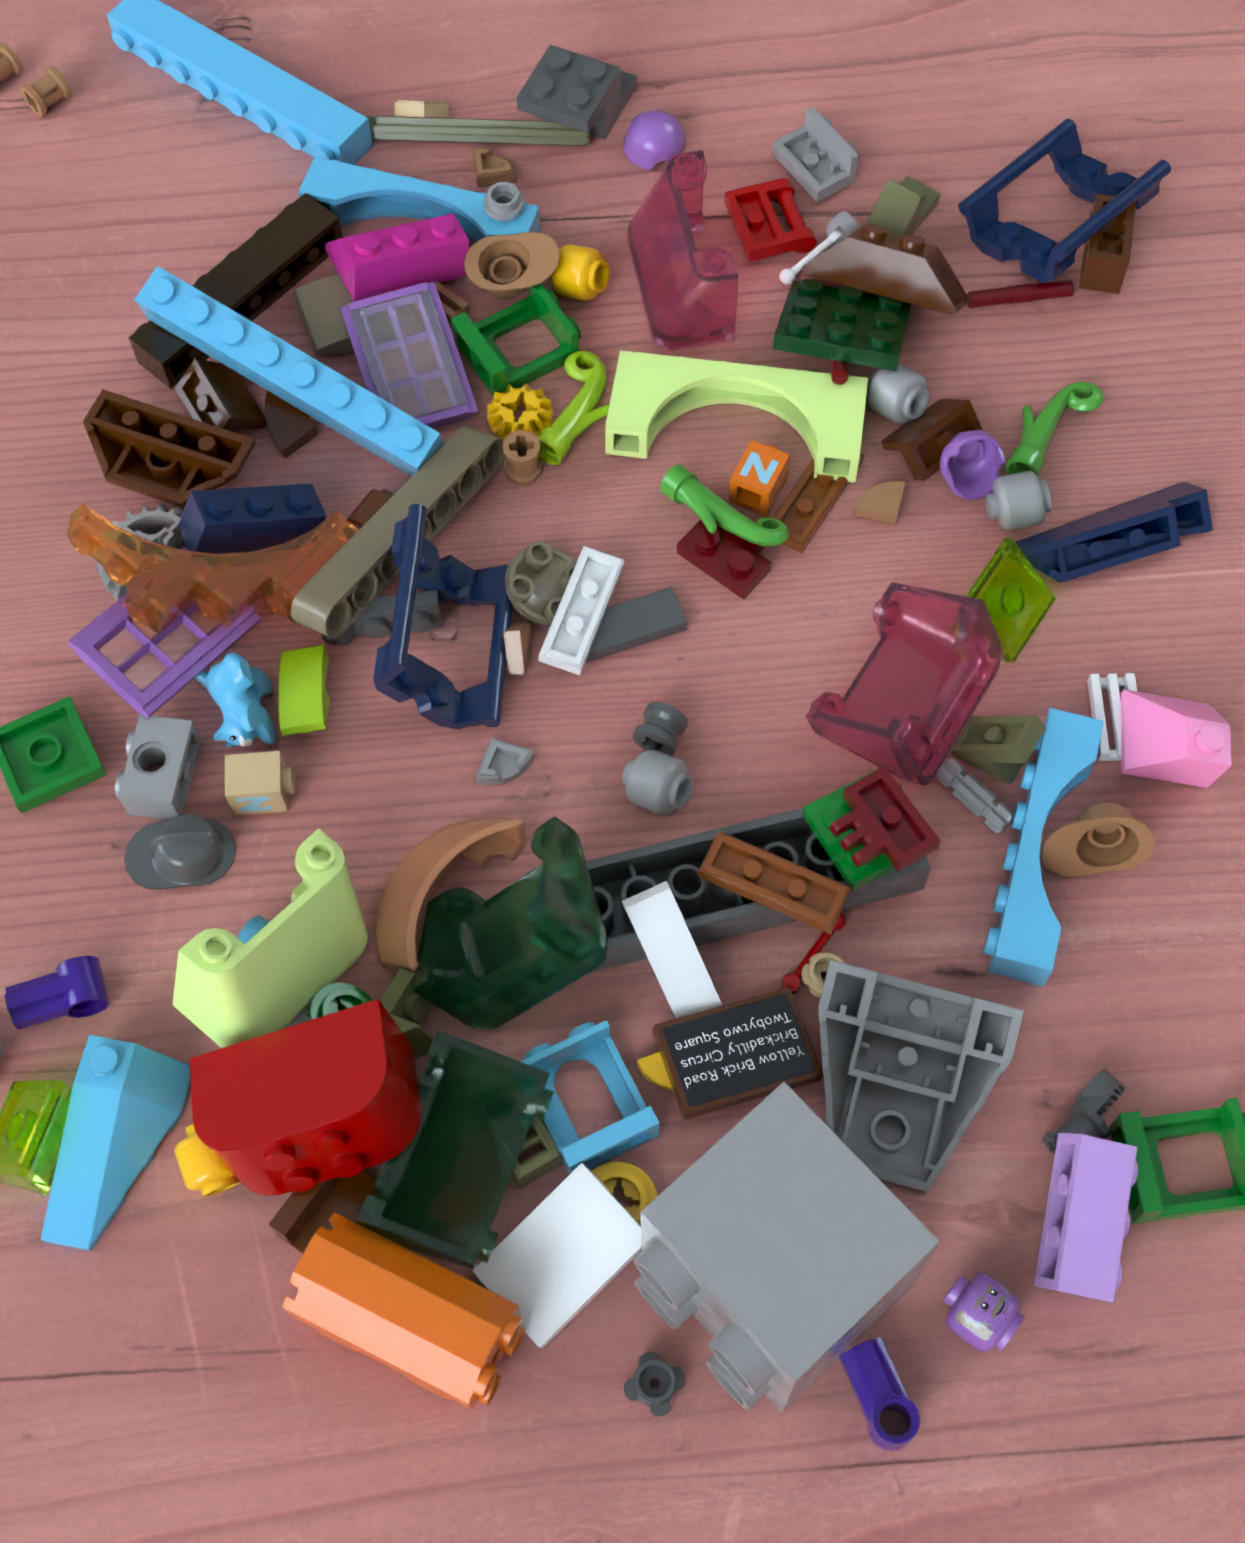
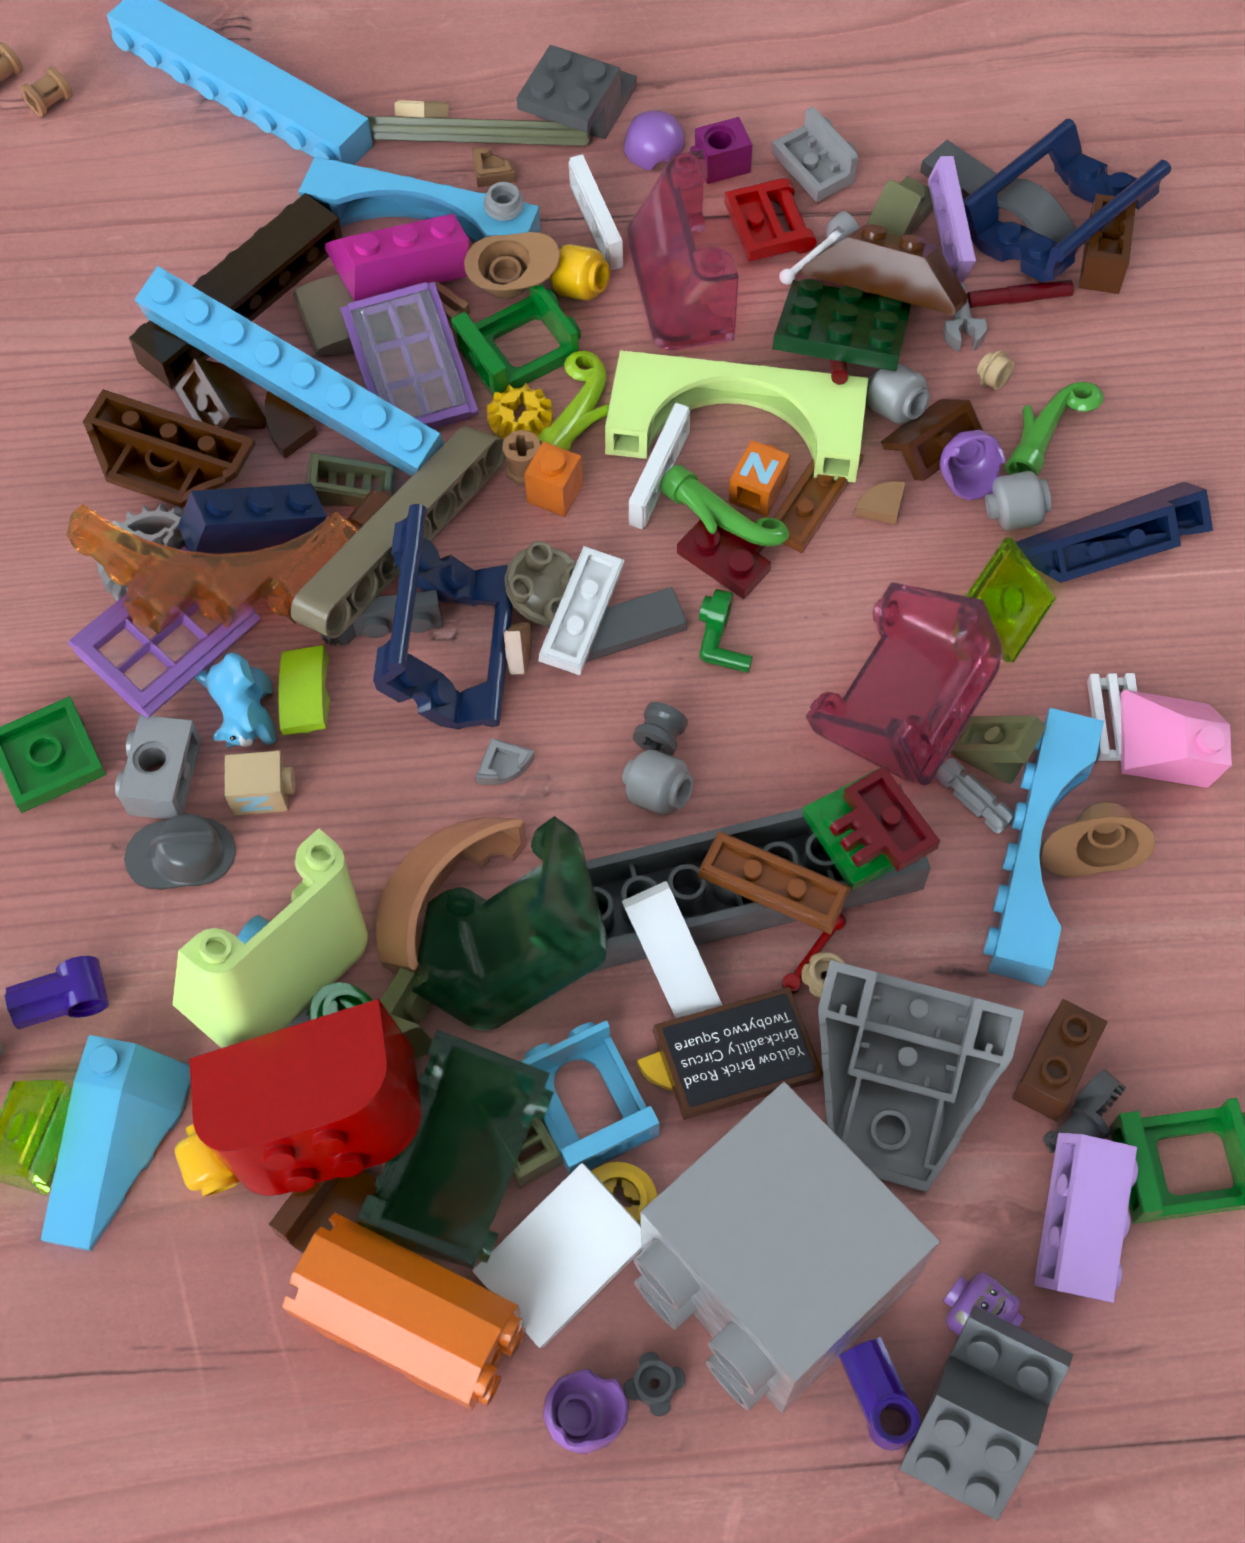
(338, 467): none -> olive slope
(553, 478): none -> orange brick
(585, 1411): none -> medium lavender hair
(595, 212): none -> white tile
(660, 461): none -> white tile
(716, 613): none -> green plate
(724, 148): none -> magenta brick
(951, 217): none -> lavender tile
(963, 320): none -> light grey bar
(986, 1412): none -> dark grey bracket
(995, 370): none -> tan plate
(1021, 197): none -> dark grey piece
(1060, 1060): none -> reddish brown brick

